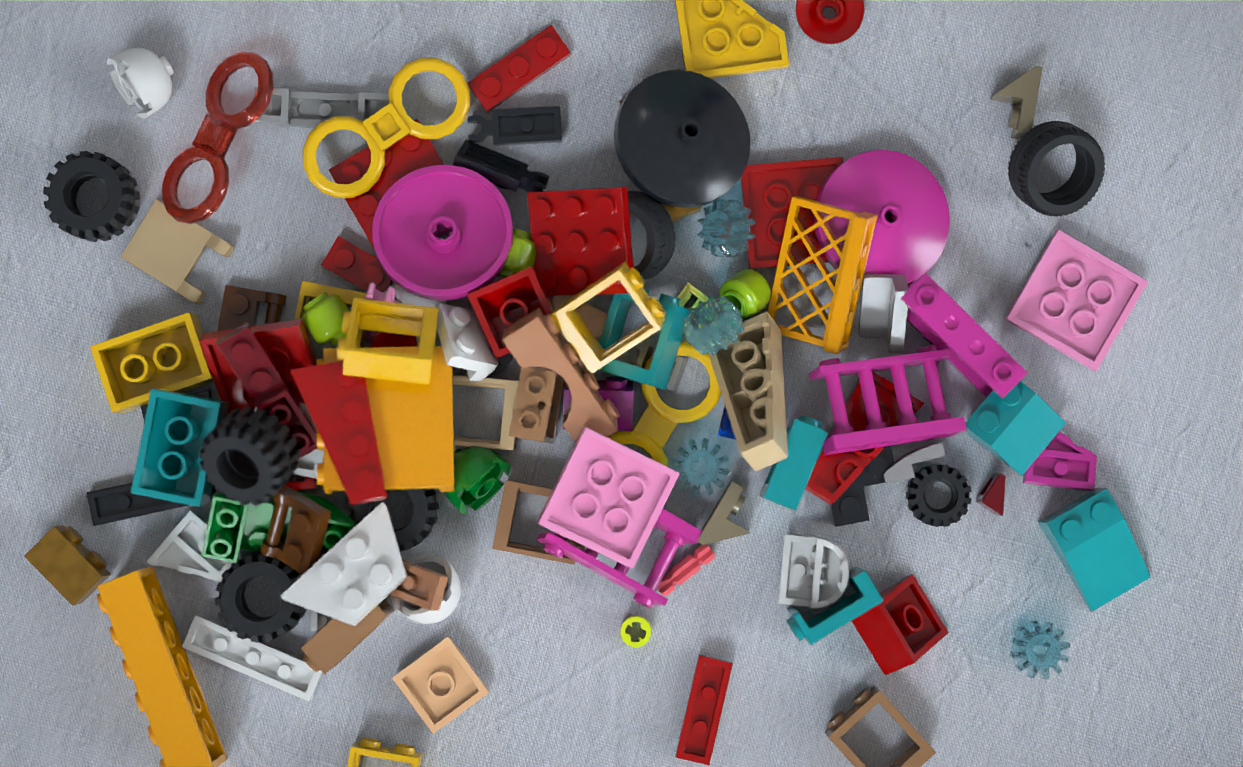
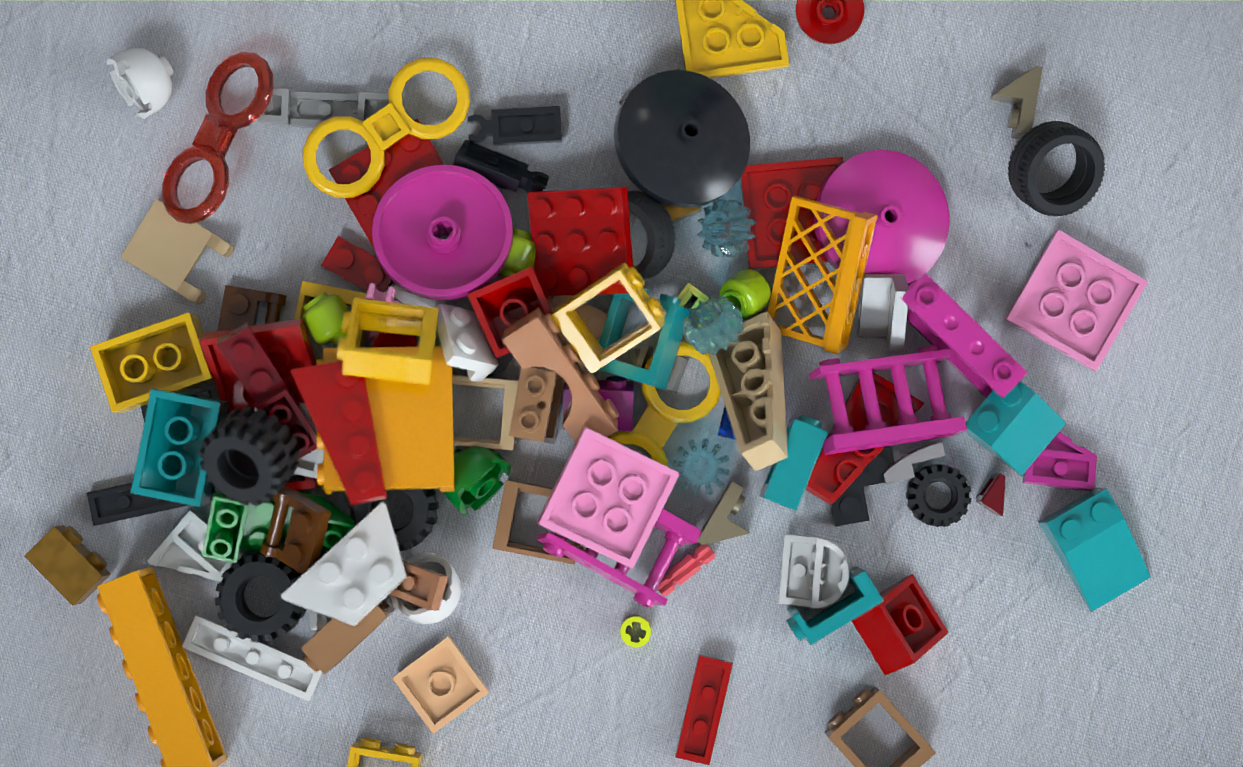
(64, 191): black tyre -> none
(519, 68): red plate -> none
(1043, 661): clear light blue gear -> none

